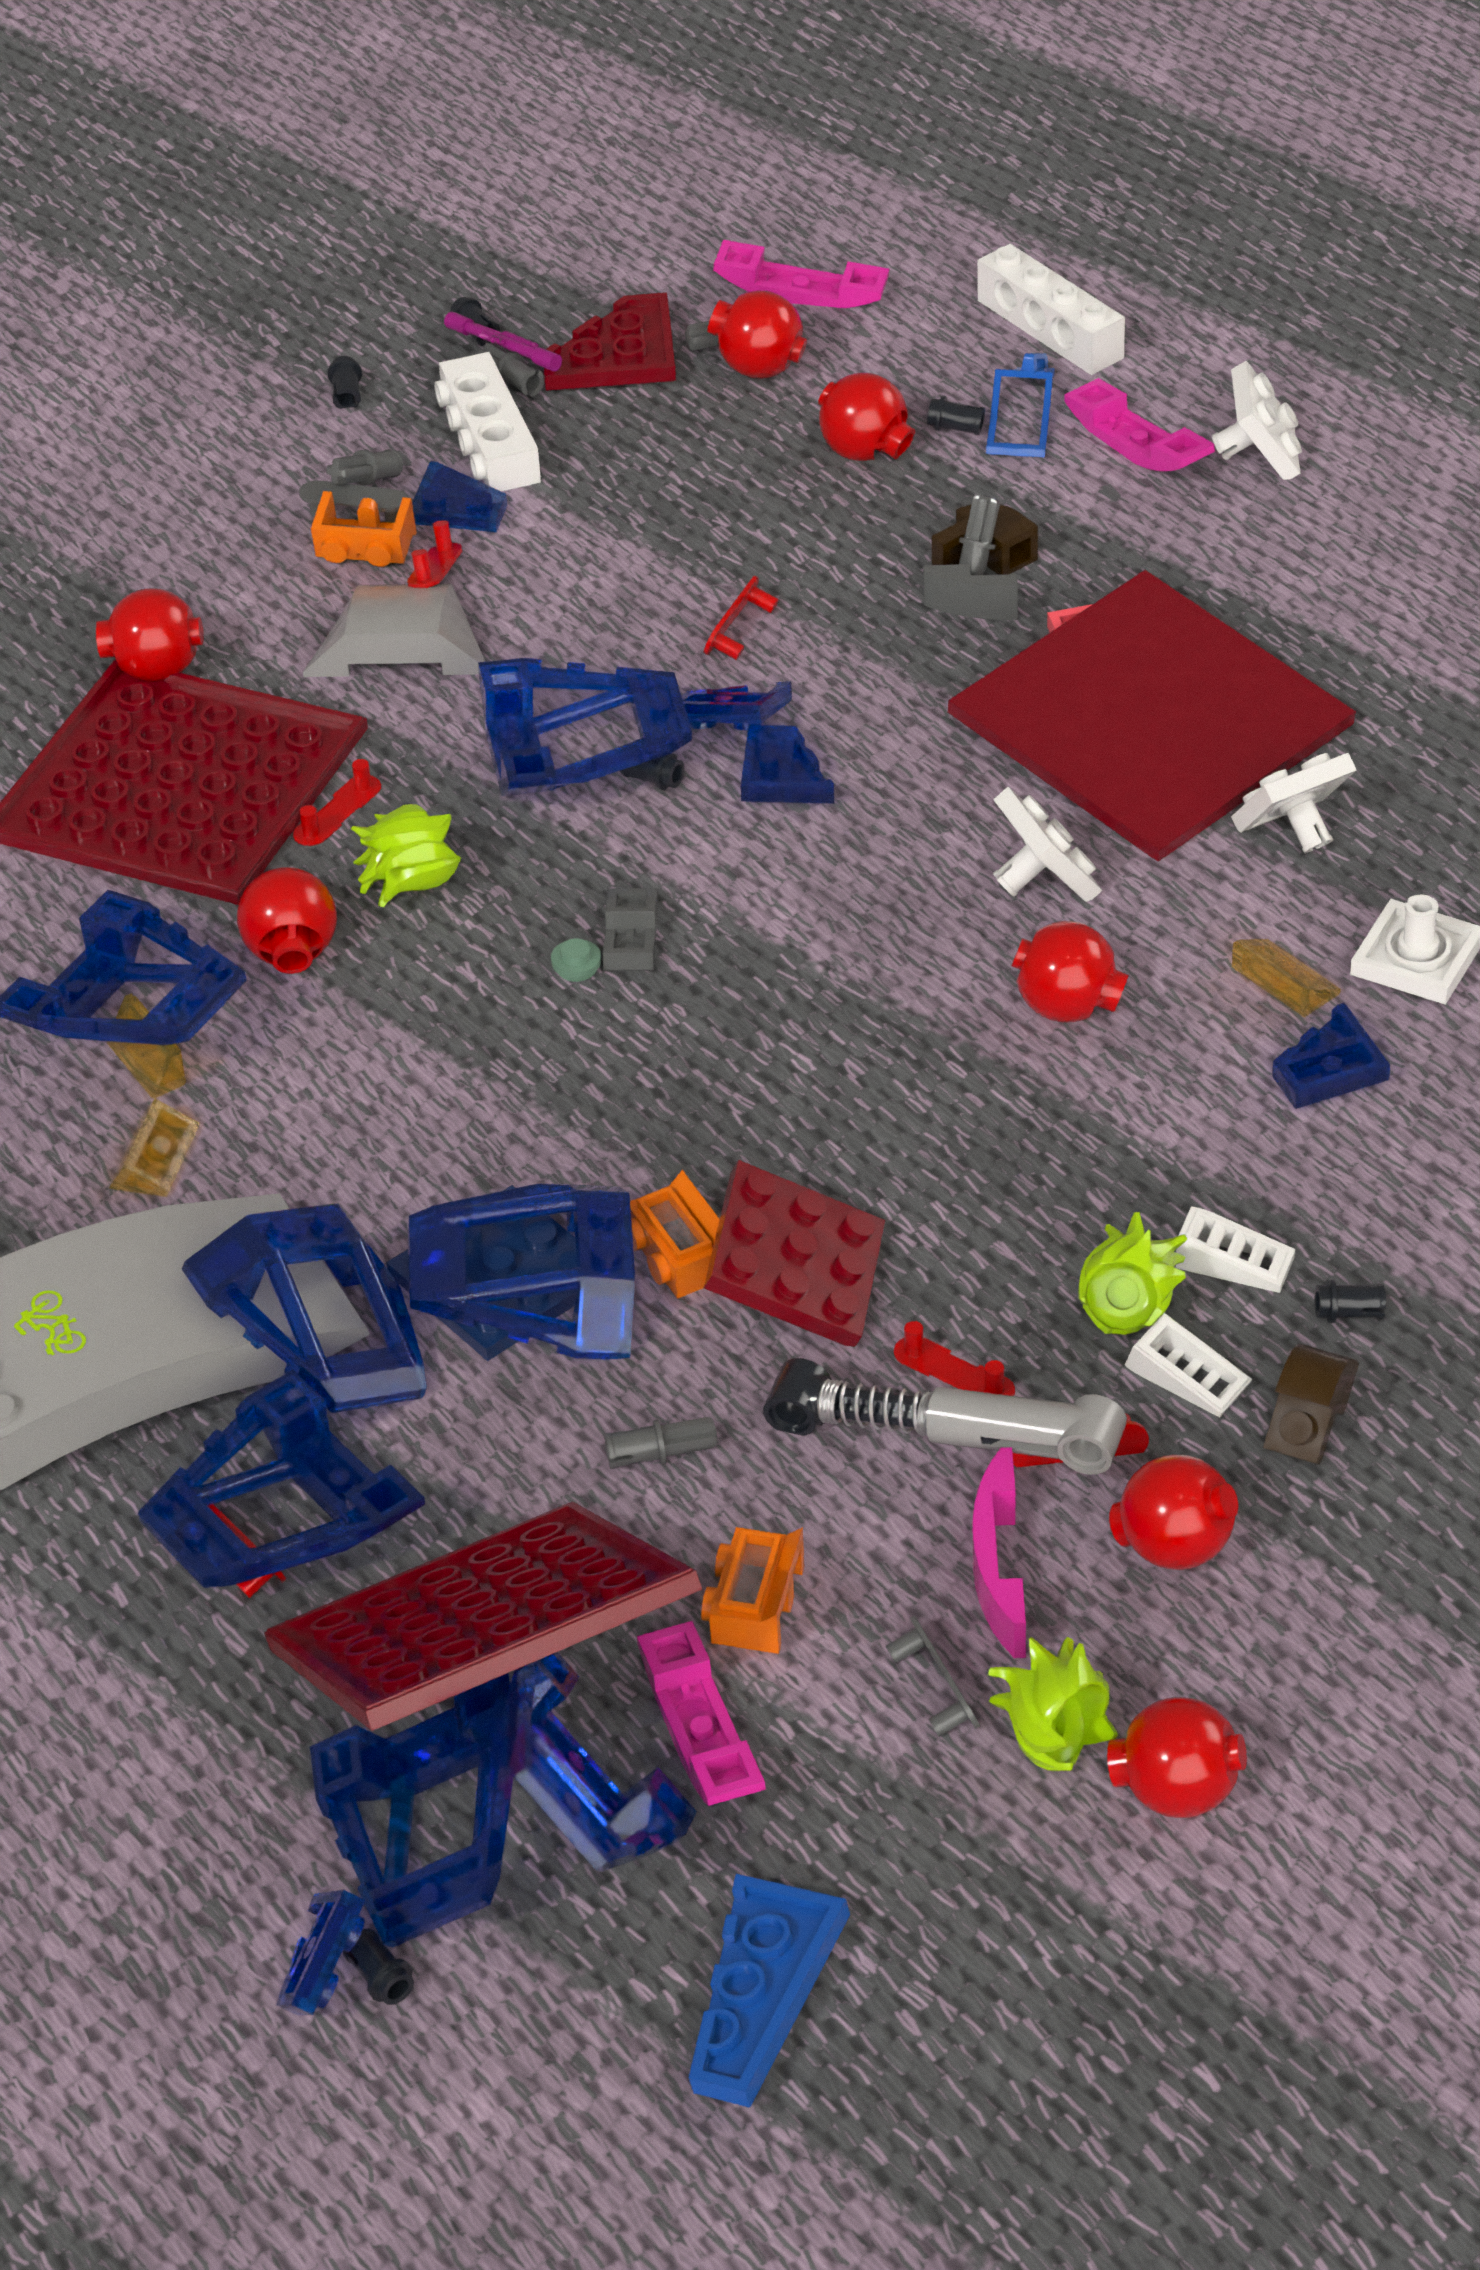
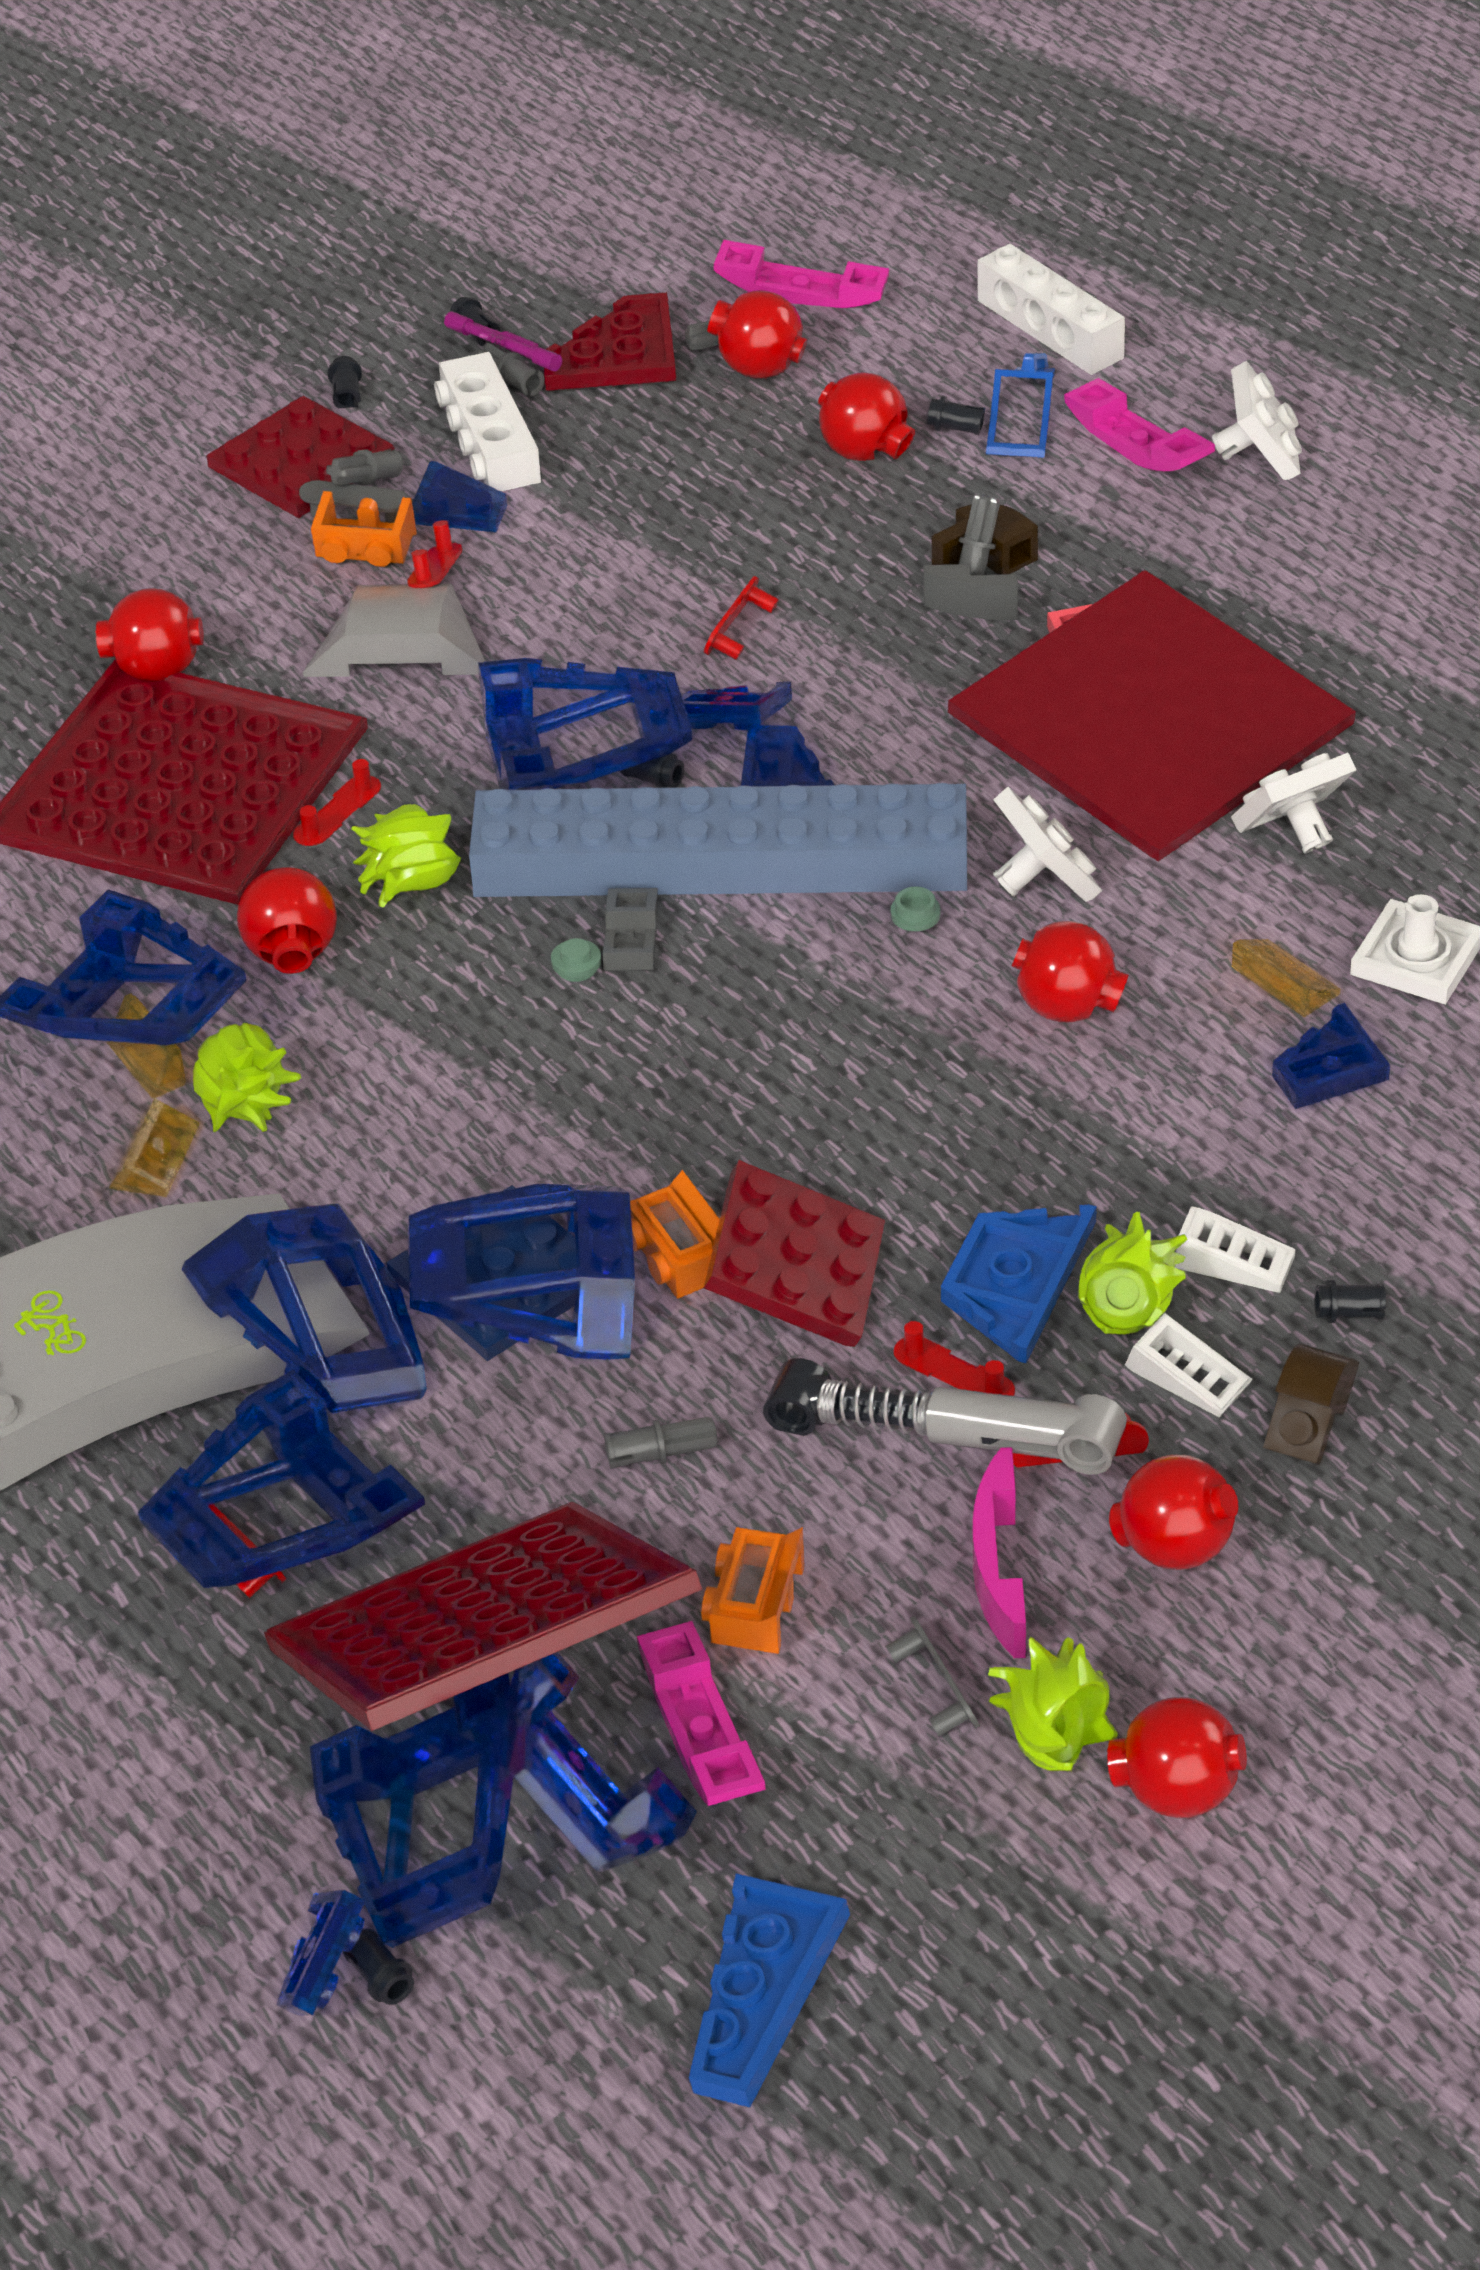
(241, 1075): none -> lime hair
(290, 451): none -> dark red plate
(719, 840): none -> sand blue brick
(915, 909): none -> sand green plate
(1015, 1273): none -> blue wing

